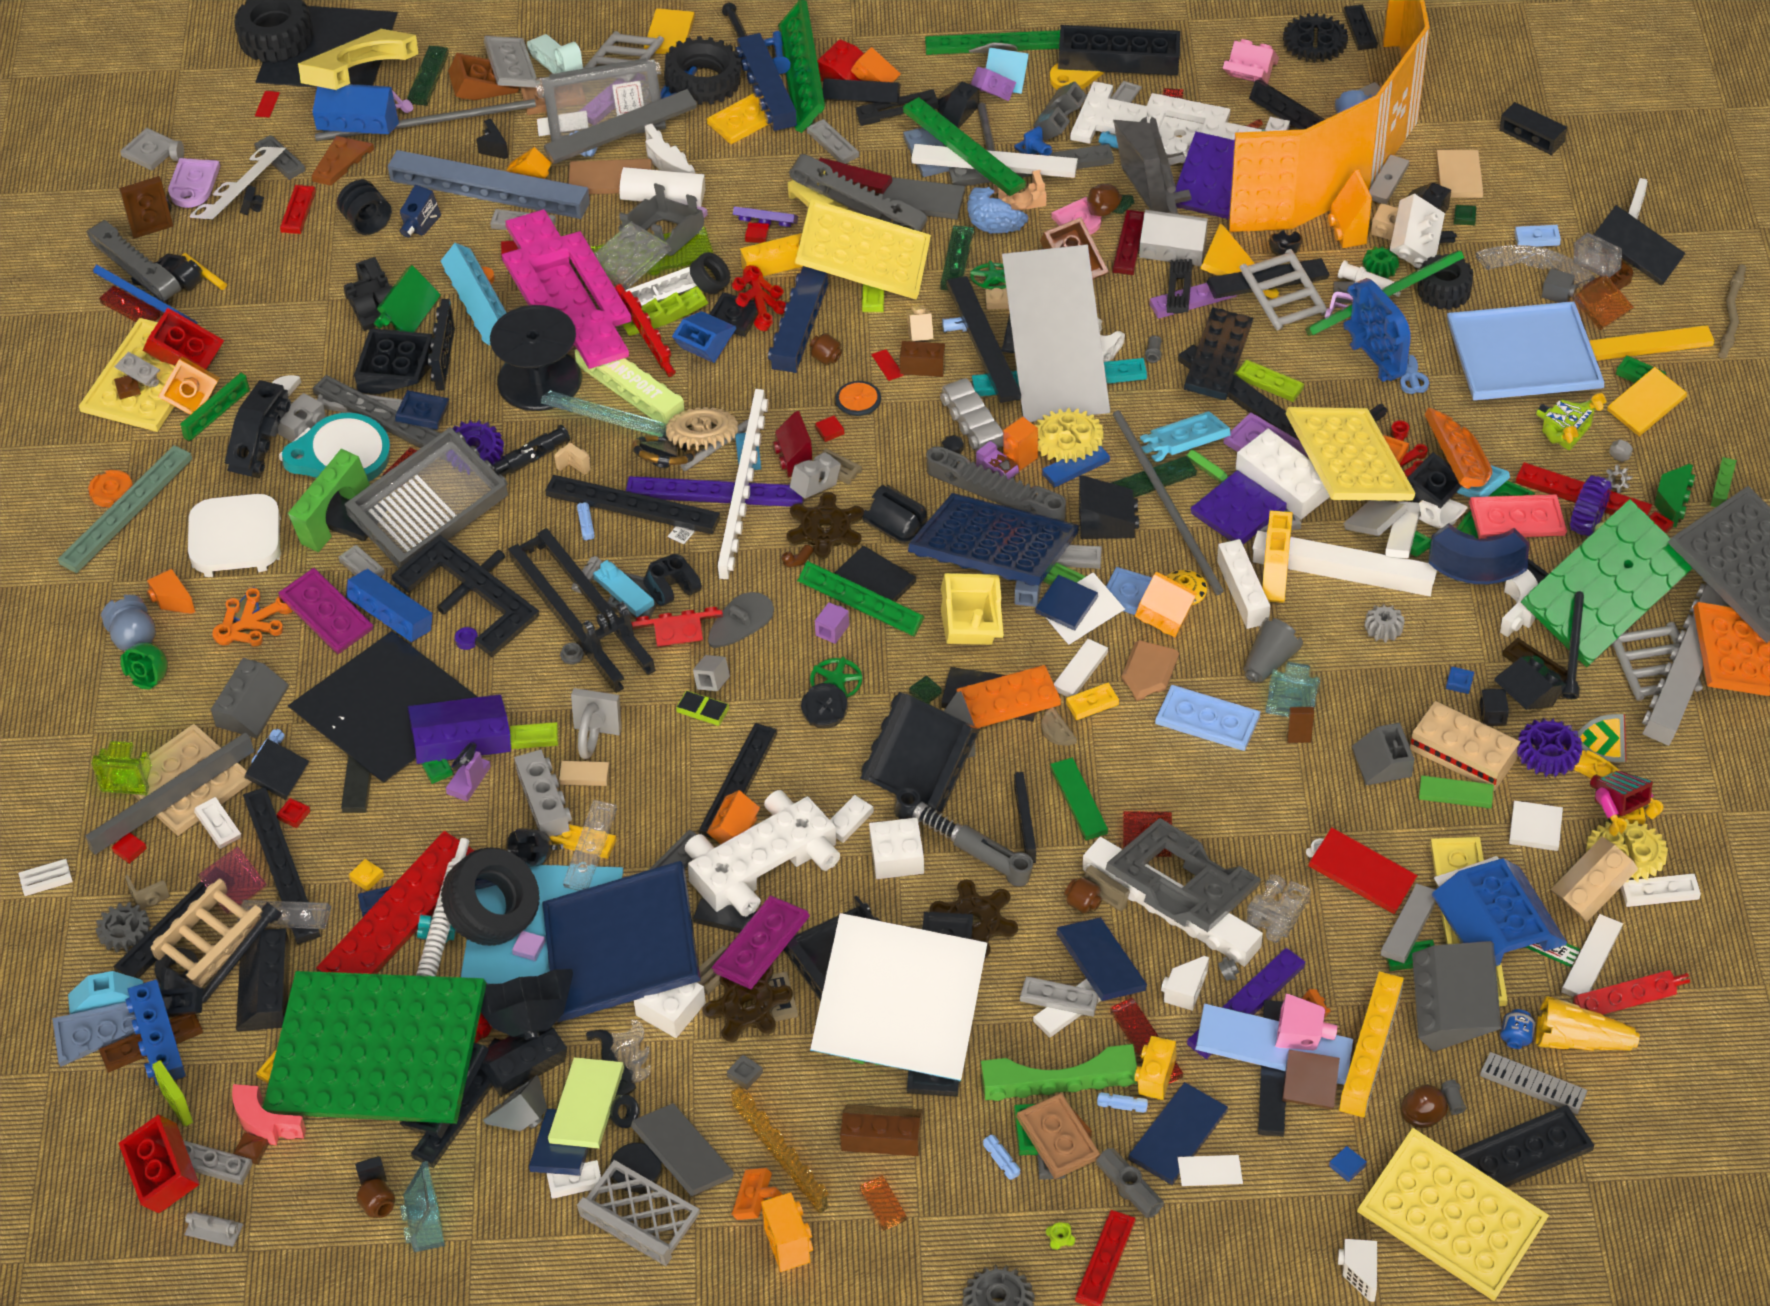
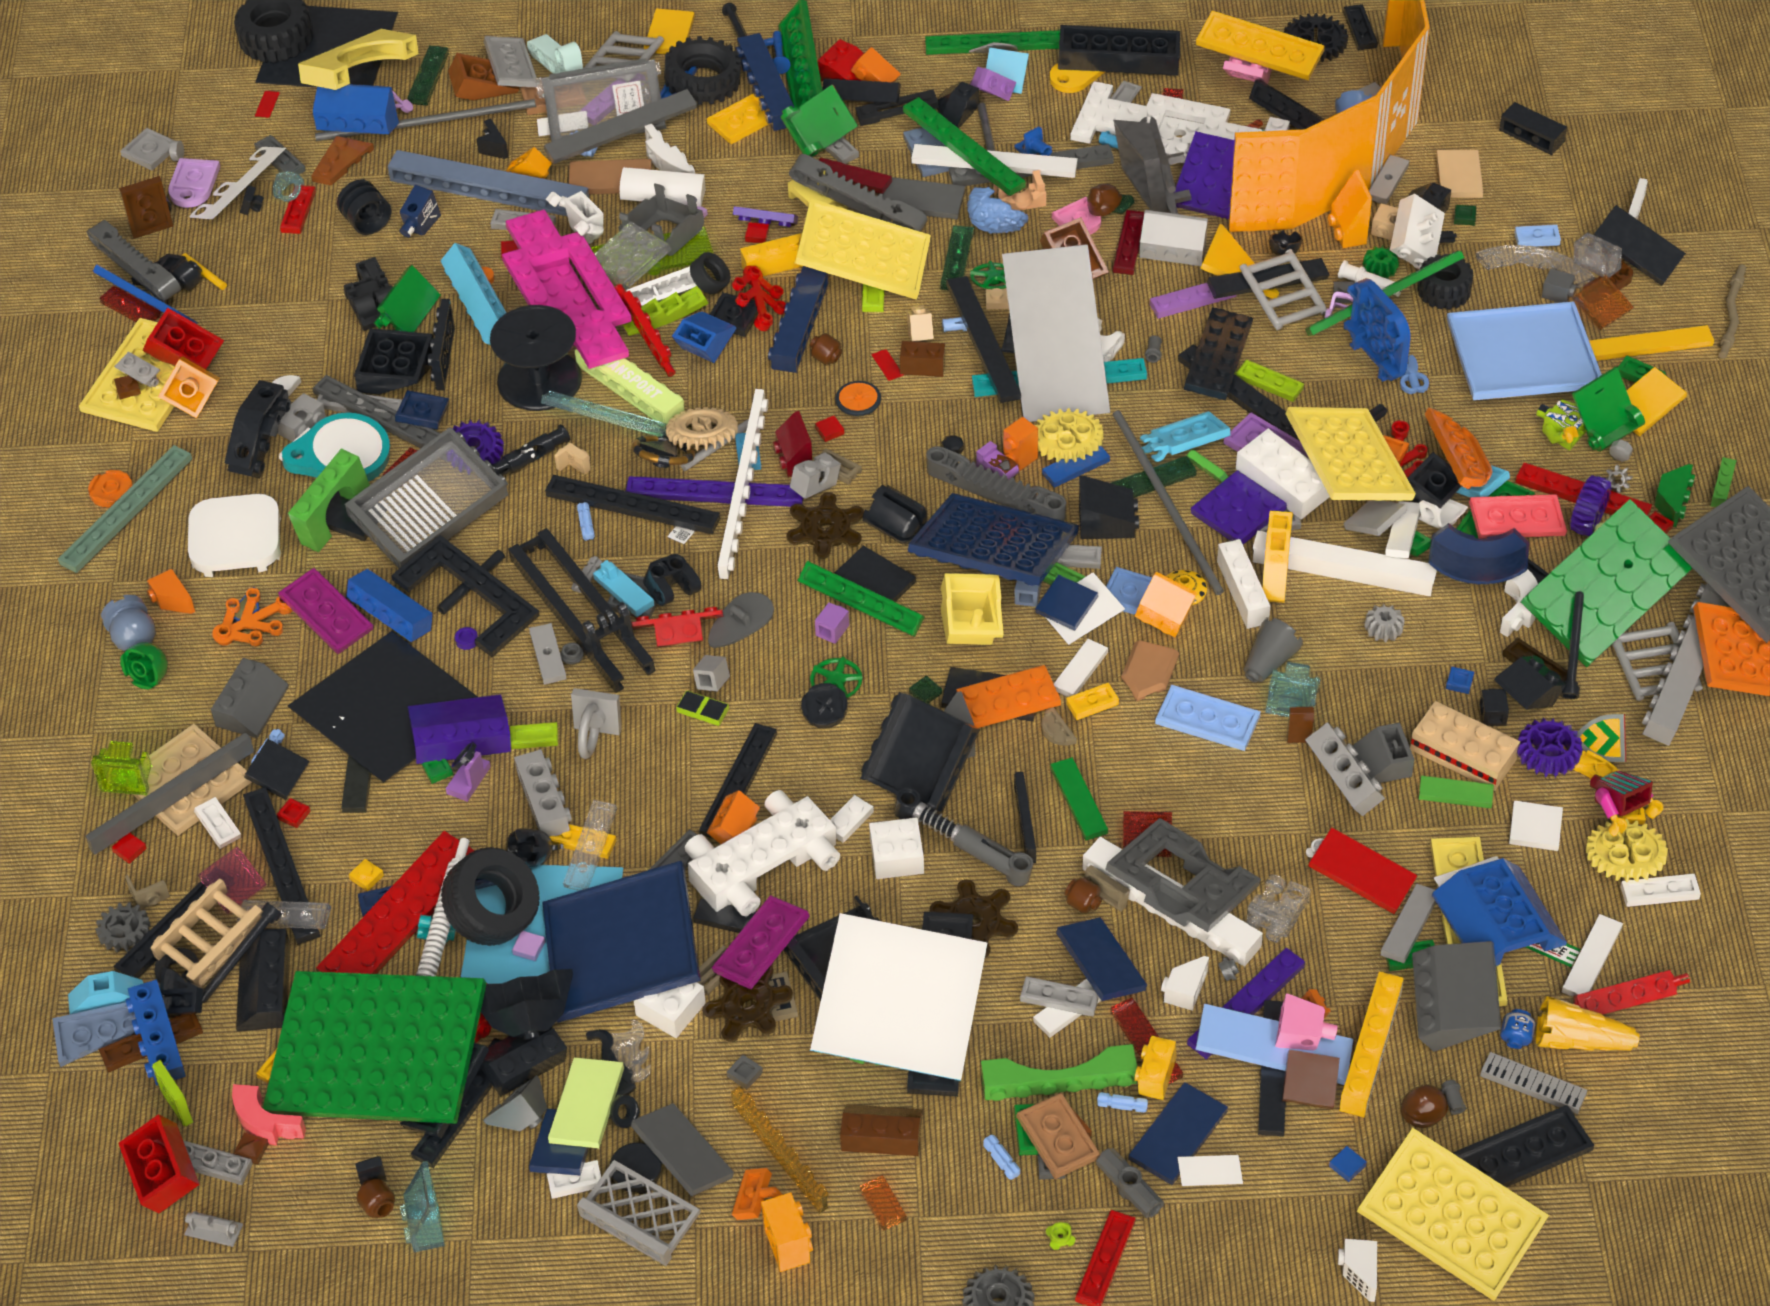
(44, 874): white tile -> none
(215, 407): green tile -> none
(282, 180): none -> clear light blue piece
(357, 561): light grey tile -> none
(547, 653): none -> light grey tile
(582, 214): none -> white torso
(584, 773): tan tile -> none
(791, 560): reddish brown arm -> none
(816, 123): none -> green door
(971, 414): light grey brick -> none
(1054, 116): dark grey arch -> none
(1179, 270): black container -> none
(1260, 45): none -> yellow plate
(1368, 793): none -> light grey brick
(1594, 878): tan slope -> none
(1607, 410): none -> green door

